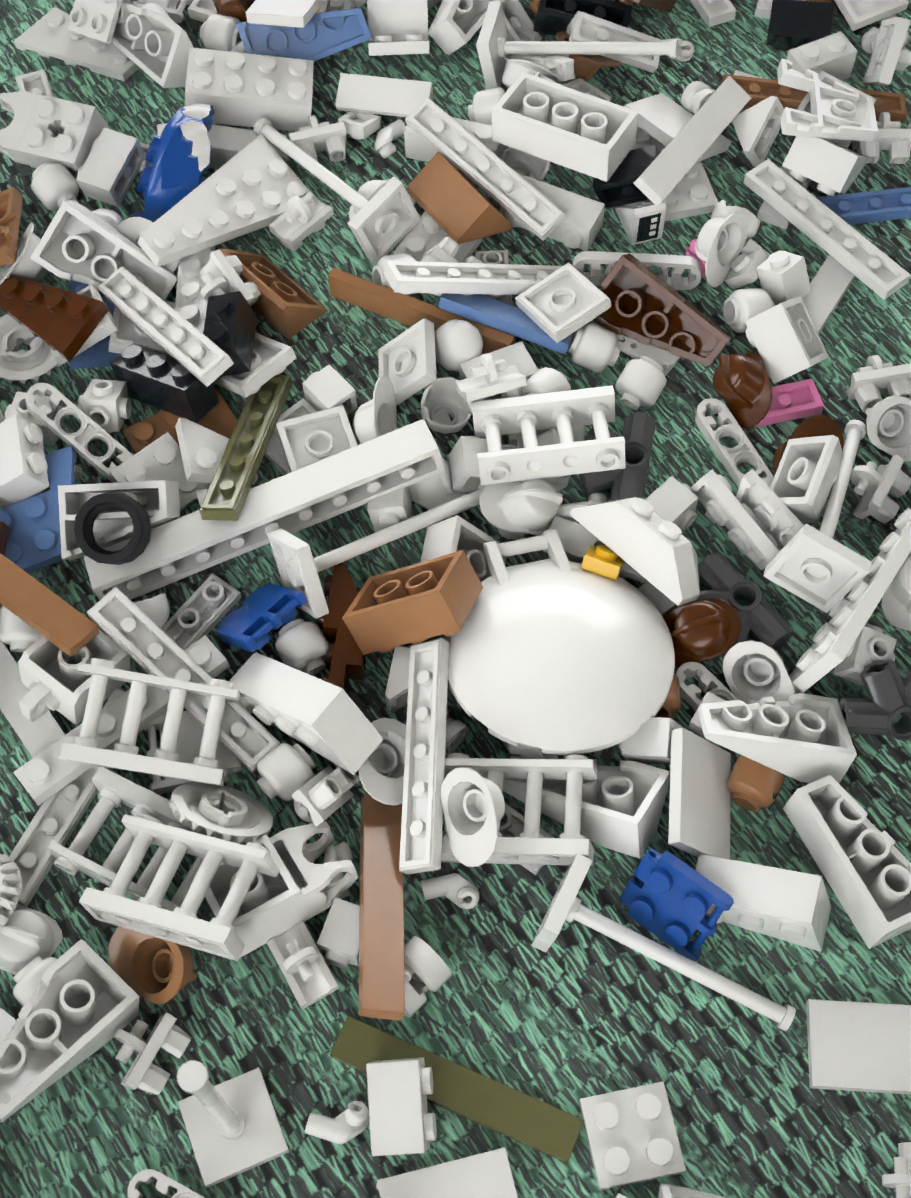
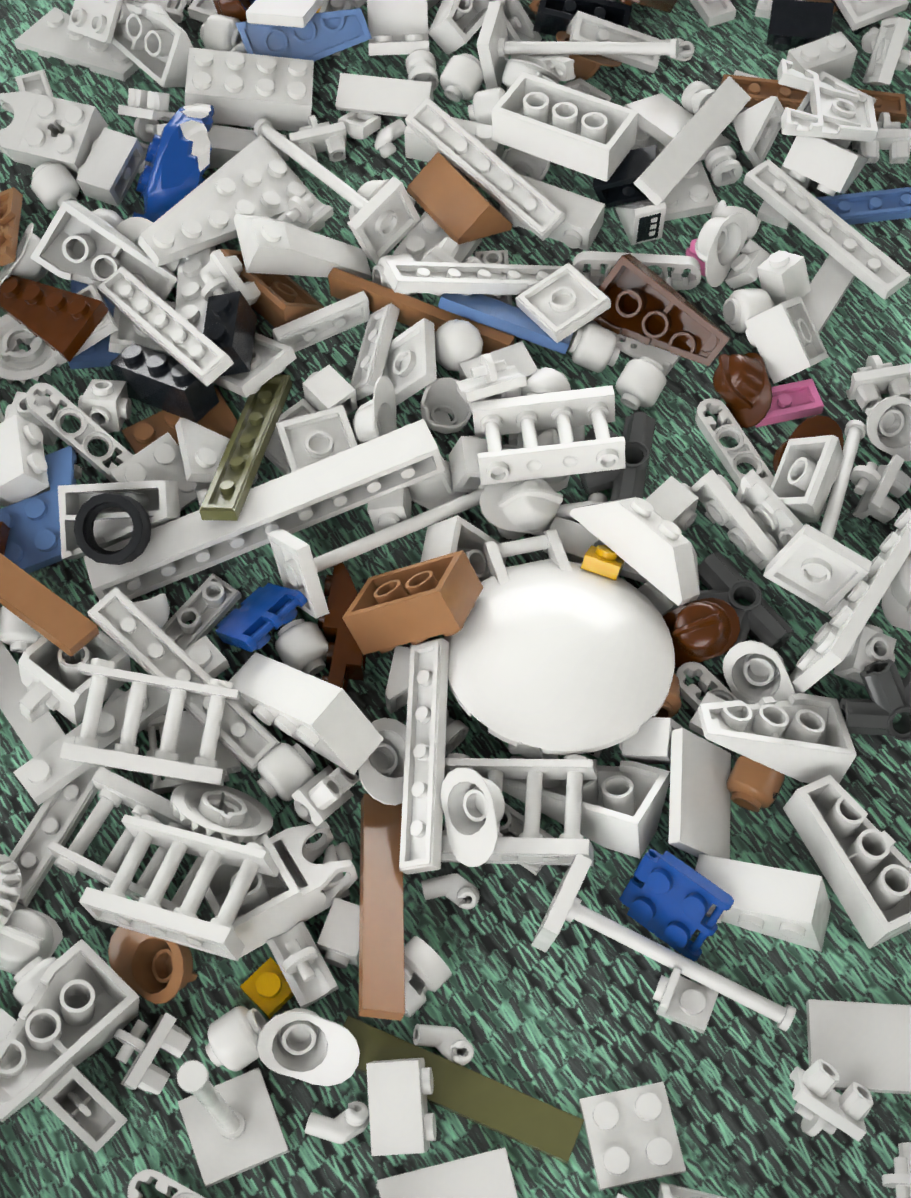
(83, 1108): none -> white slope
(148, 108): none -> white hips
(235, 1038): none -> white head
(268, 988): none -> yellow plate
(285, 249): none -> white wedge
(308, 1048): none -> white piece
(324, 322): none -> white tile
(374, 350): none -> white tile
(422, 67): none -> white wheel
(446, 1040): none -> white arm
(461, 77): none -> white head
(685, 1001): none -> white bracket
(723, 166): none -> white wheel
(824, 1107): none -> white hips

